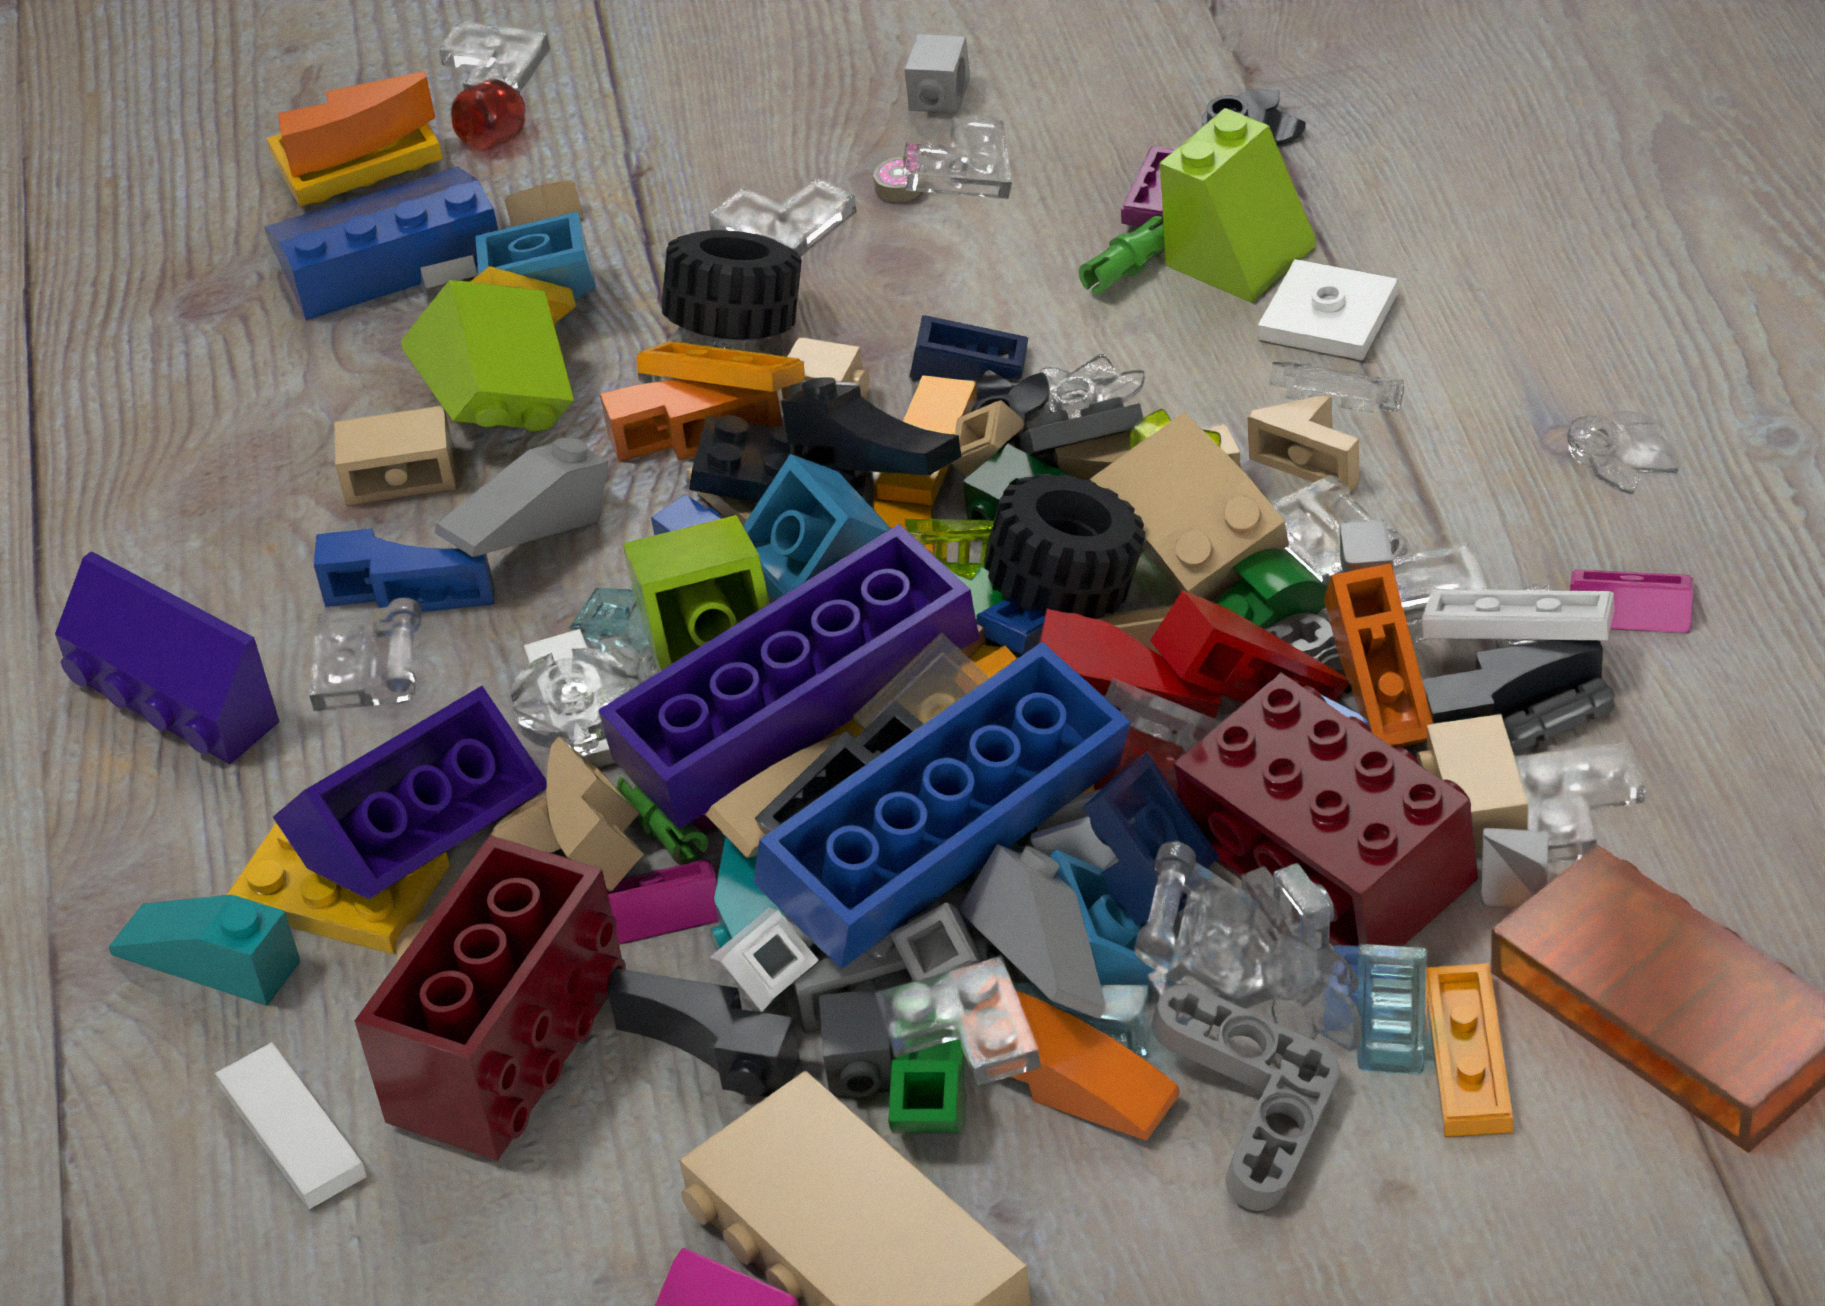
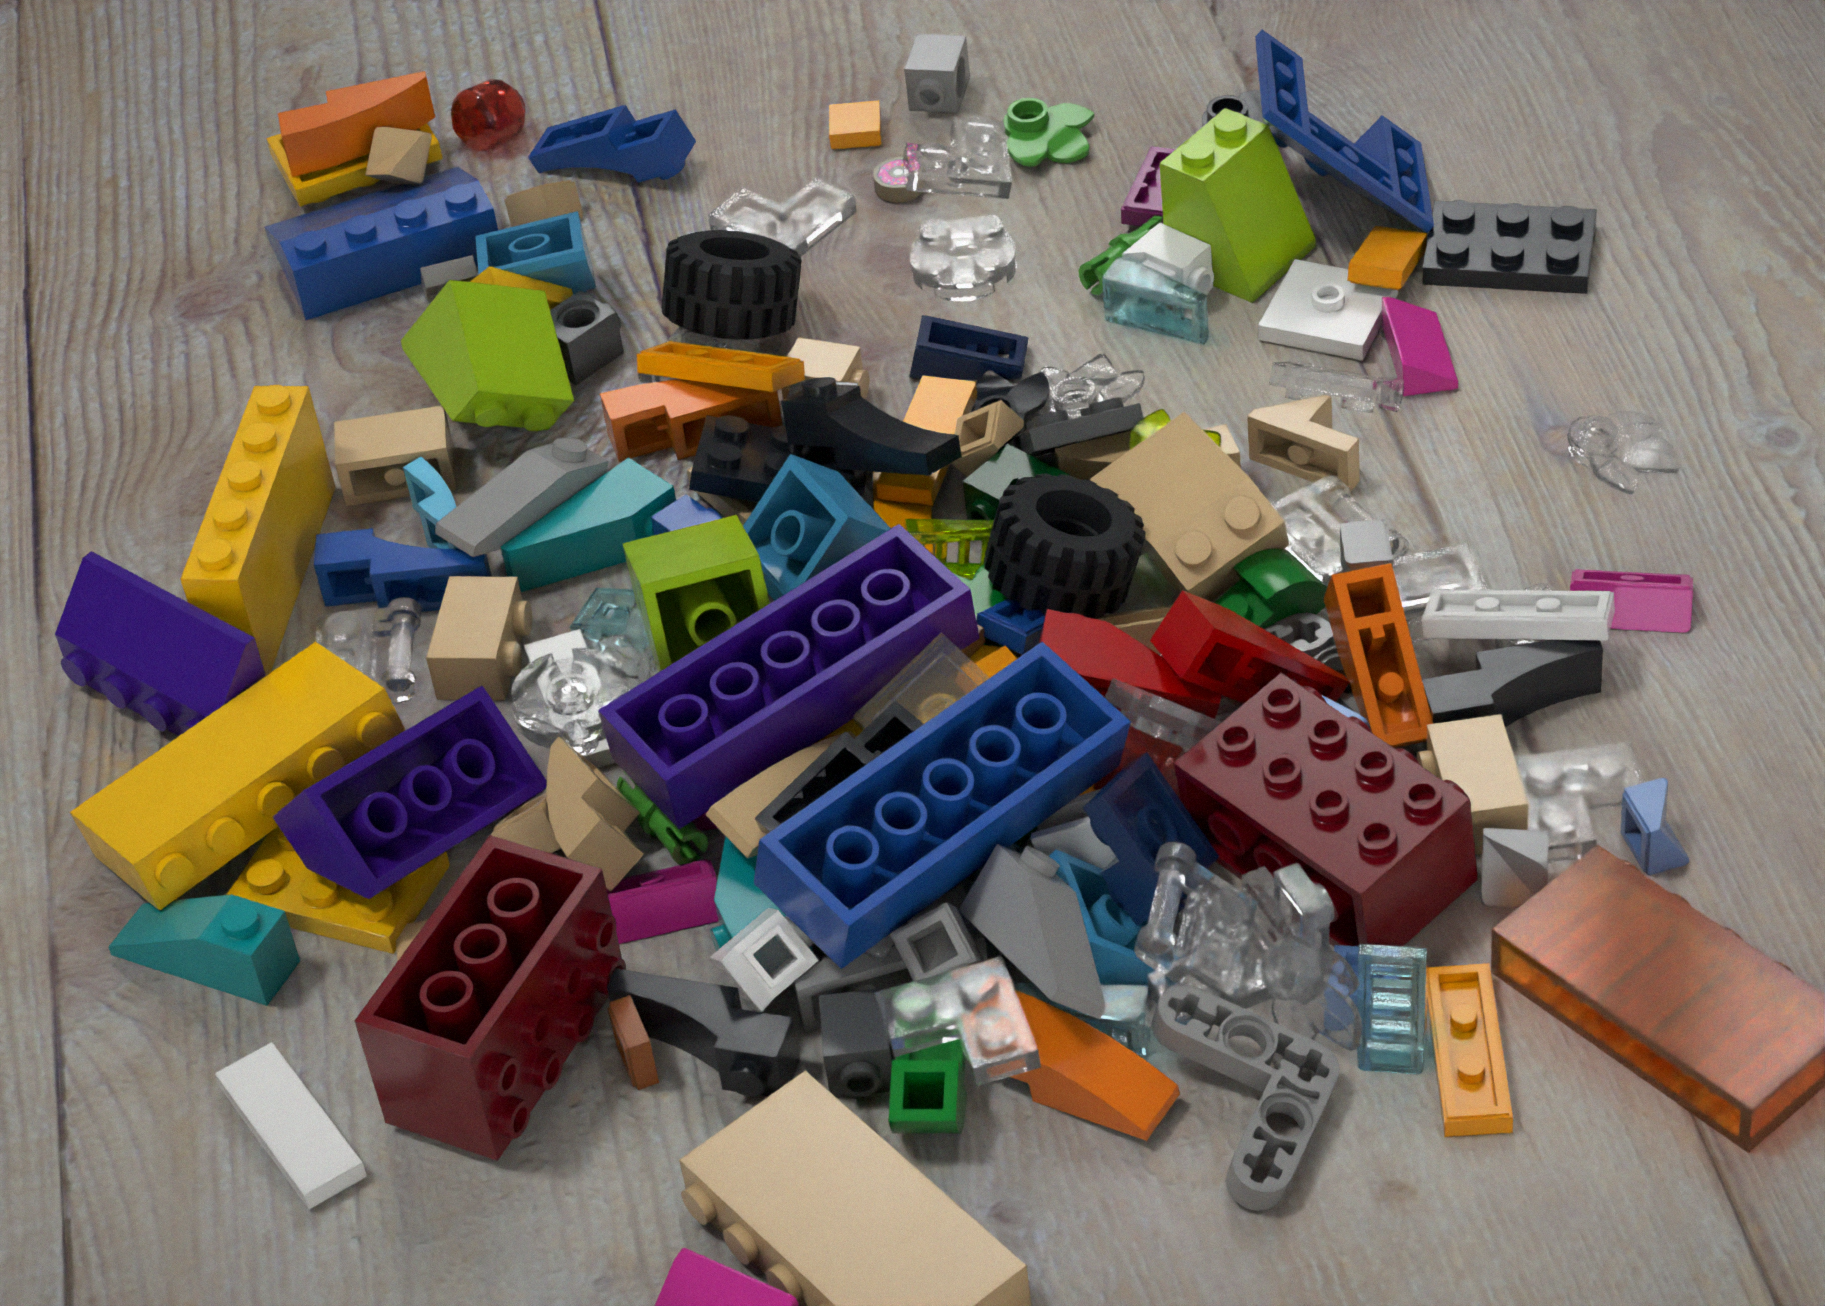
(232, 772): none -> yellow brick
(263, 518): none -> yellow brick
(398, 155): none -> tan slope
(429, 498): none -> medium azure slope
(478, 636): none -> tan brick
(494, 53): clear plate -> none
(586, 335): none -> dark grey brick
(588, 527): none -> teal slope
(617, 143): none -> blue slope
(632, 1043): none -> dark orange tile
(855, 124): none -> light orange tile
(981, 240): none -> clear plate
(1046, 131): none -> bright green plate
(1128, 297): none -> clear light blue slope
(1175, 256): none -> white window
(1380, 165): none -> blue slope
(1387, 257): none -> light orange tile
(1417, 348): none -> dark pink slope
(1510, 247): none -> plate
(1559, 714): dark grey axle -> none
(1647, 830): none -> medium blue slope

